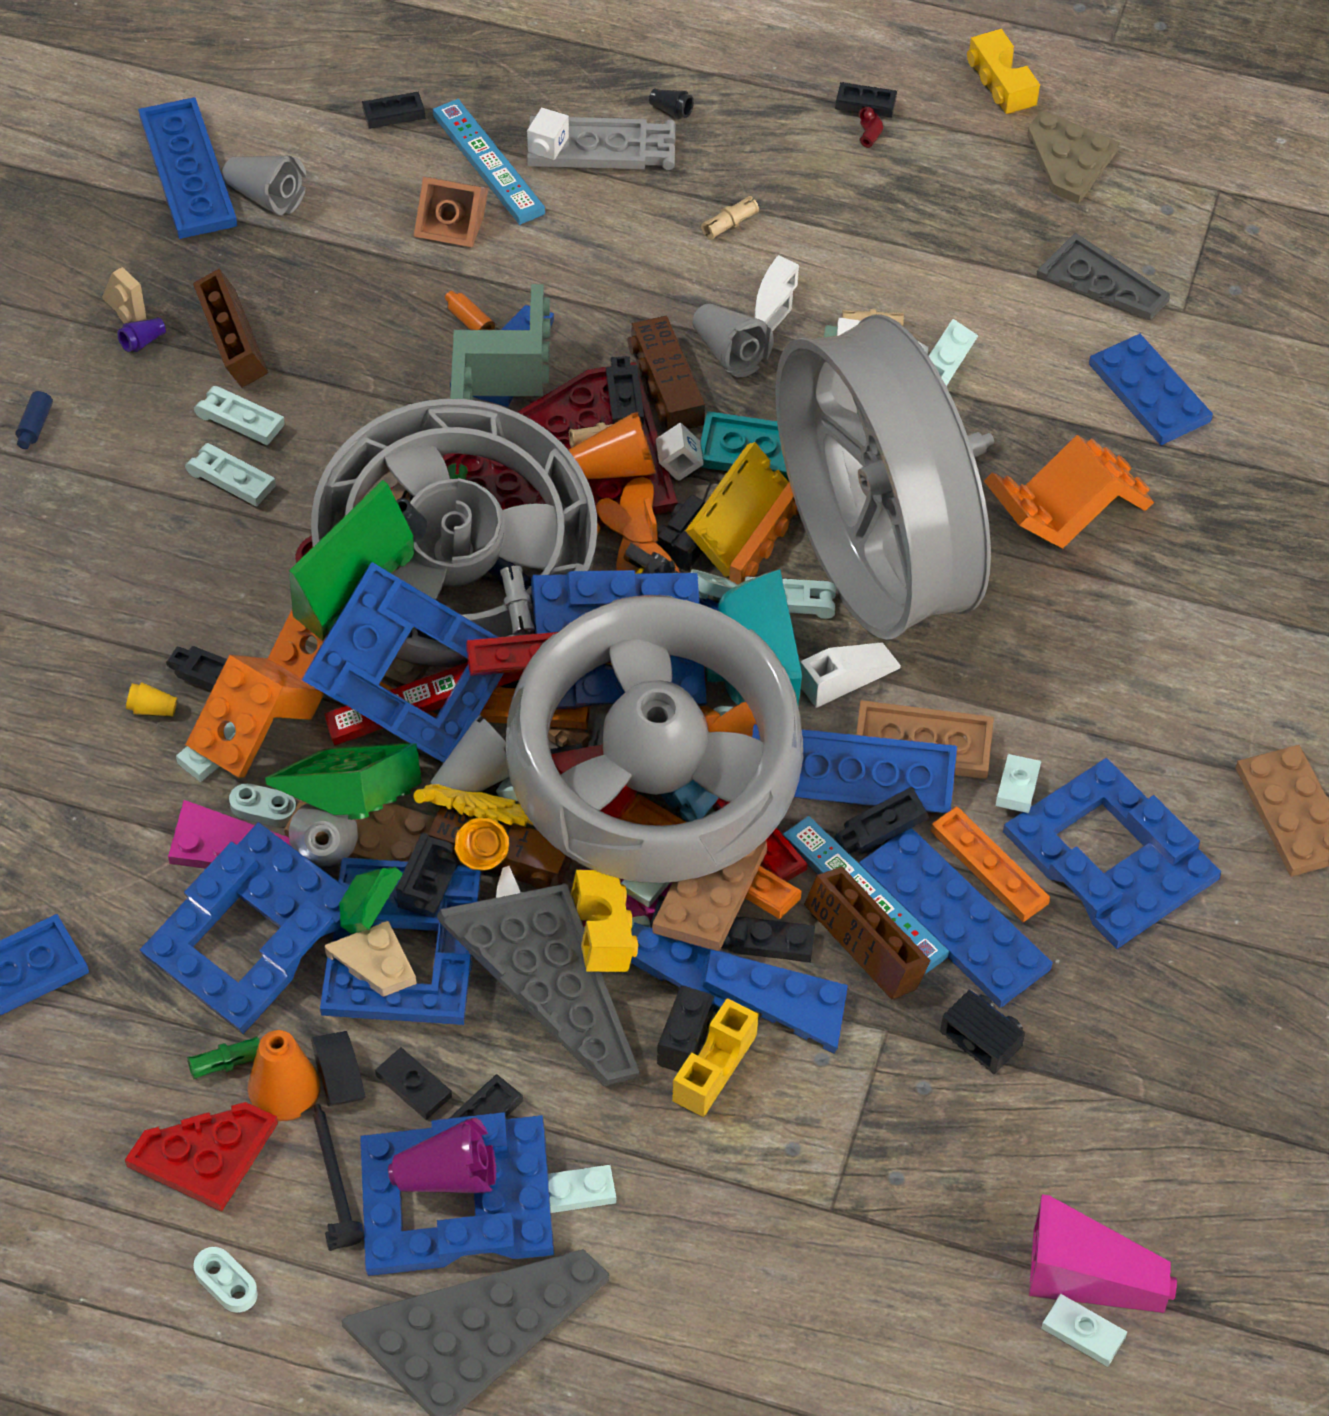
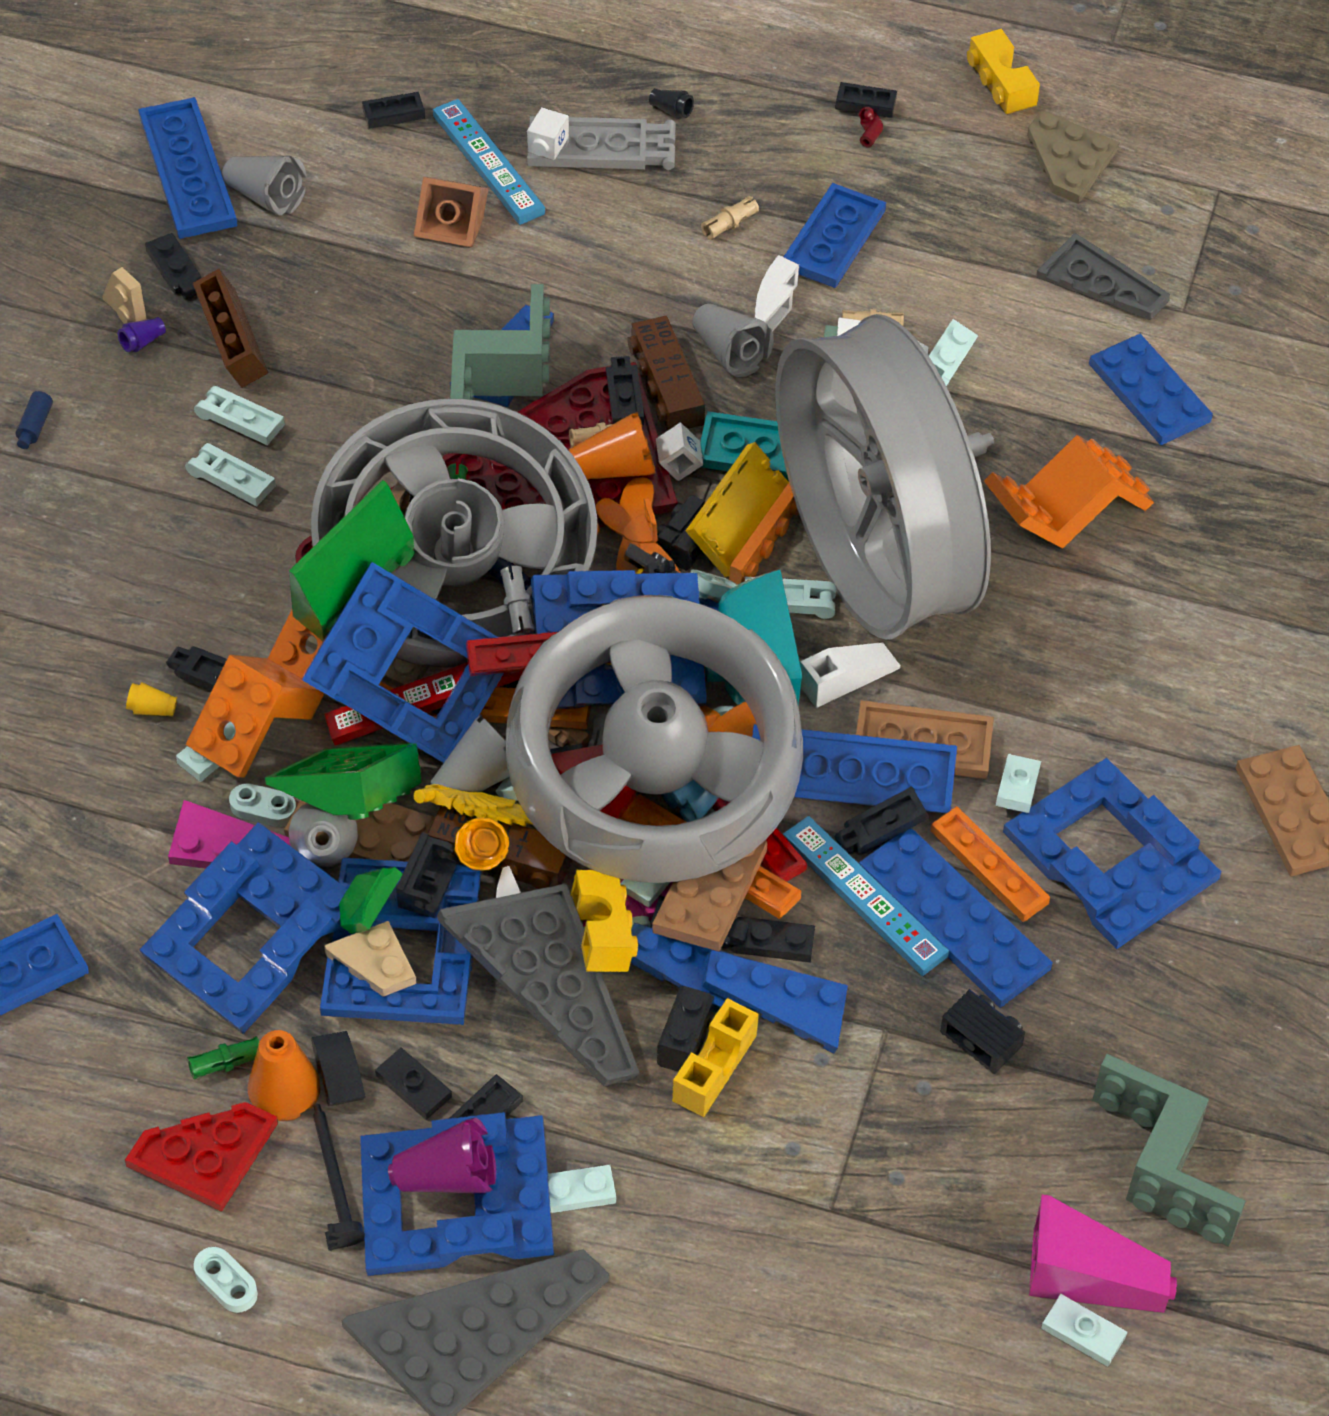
(173, 264): none -> black hinge
(415, 520): black cone -> none
(468, 312): orange cylinder -> none
(835, 234): none -> blue plate
(867, 932): reddish brown brick -> none
(1157, 1177): none -> sand green bracket

